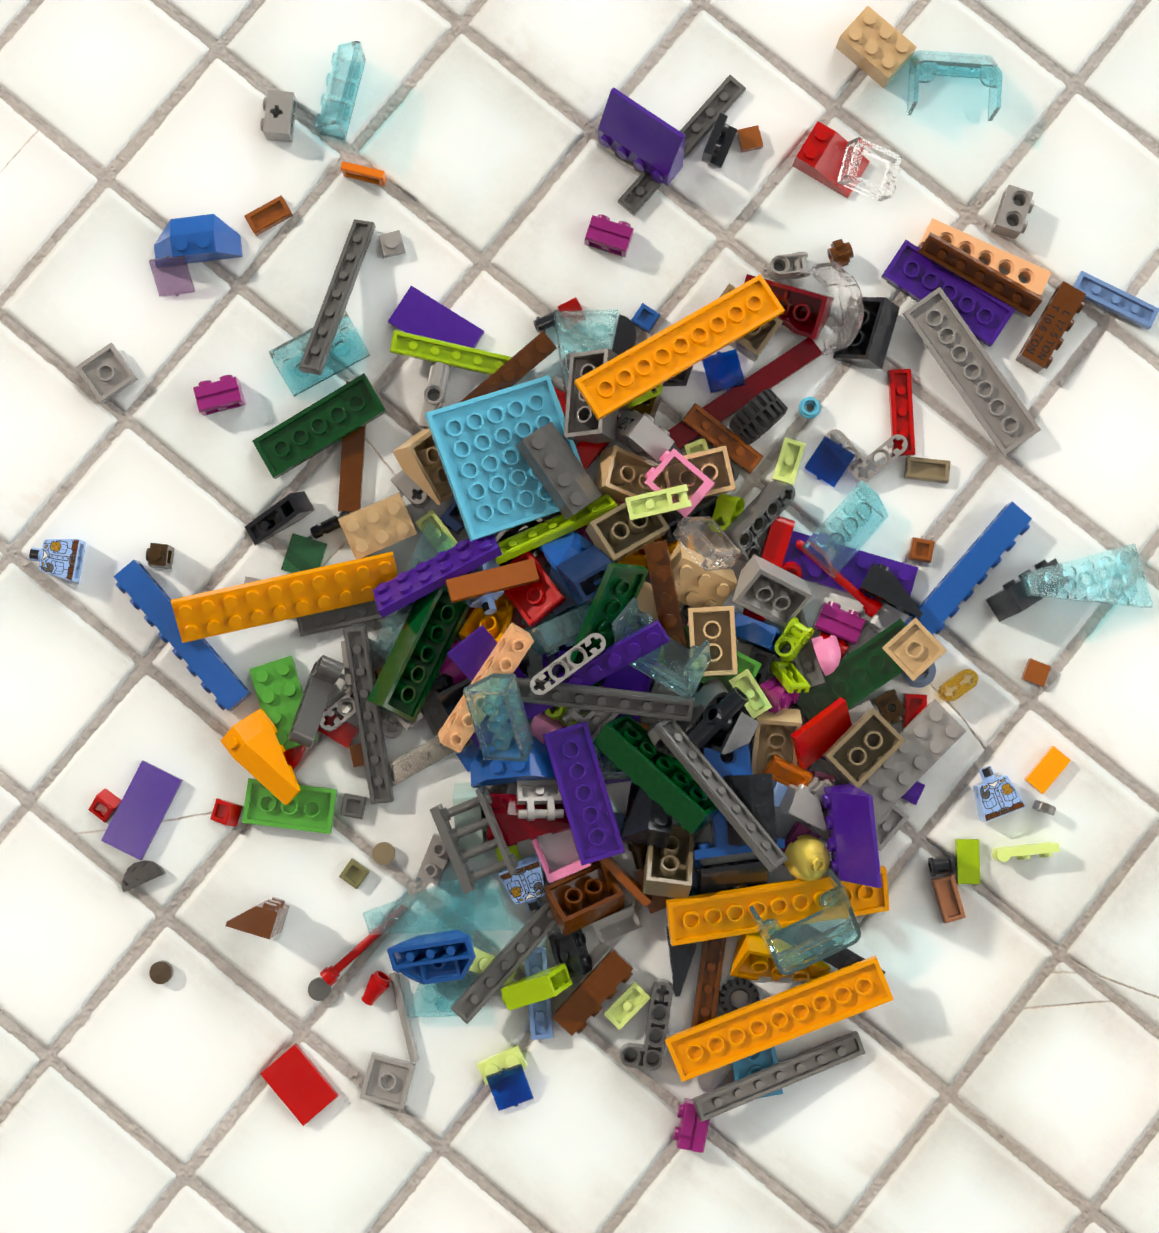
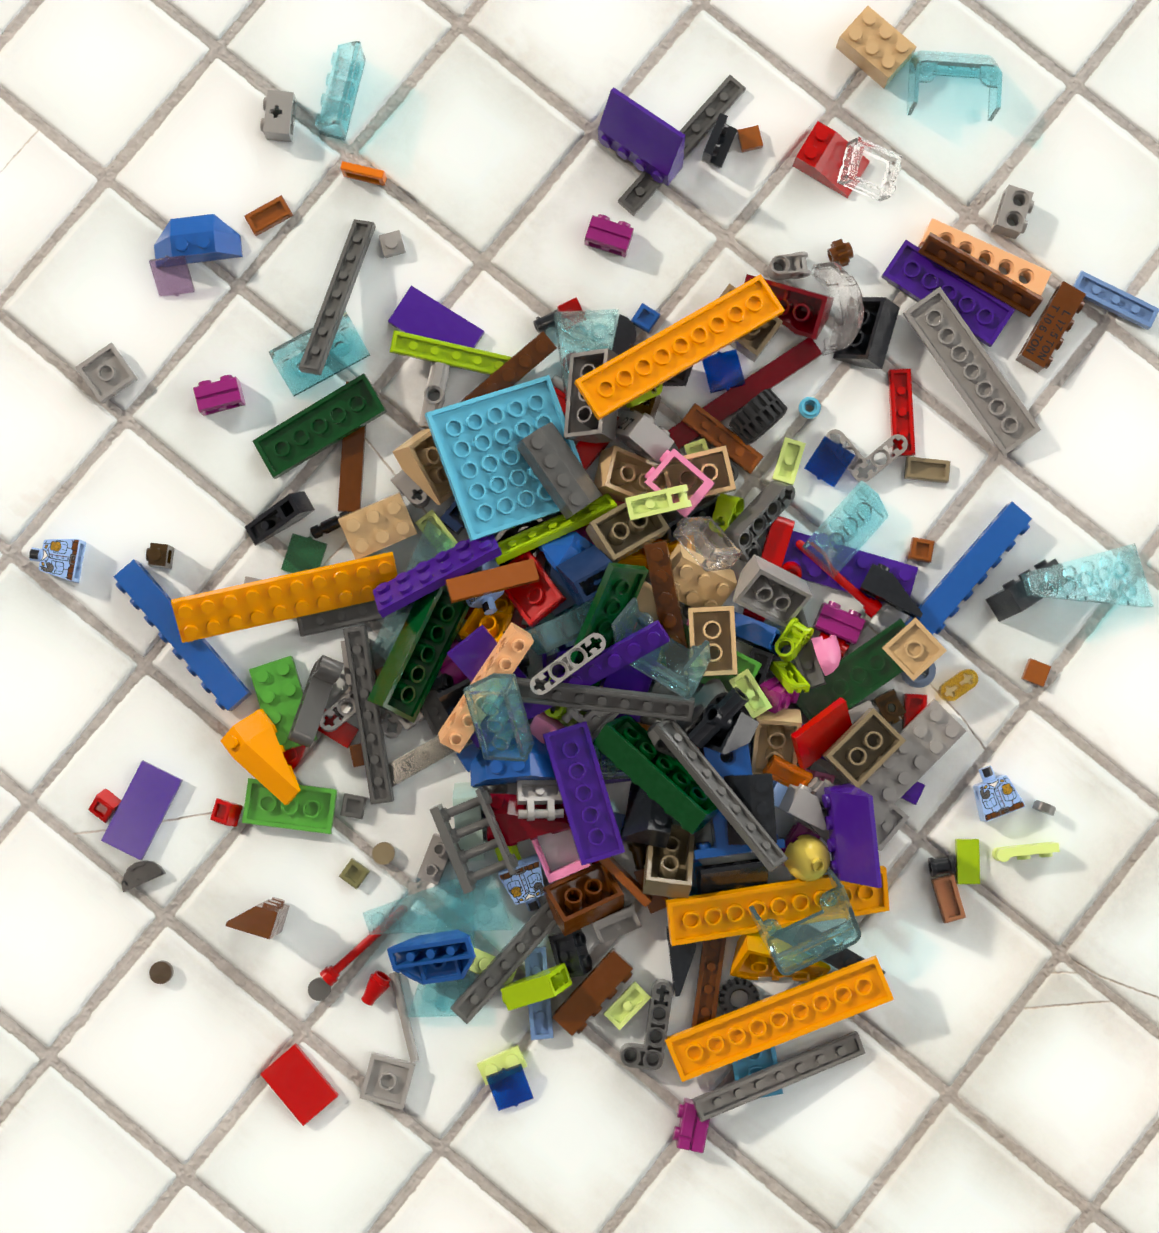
(1047, 770): light orange tile -> none

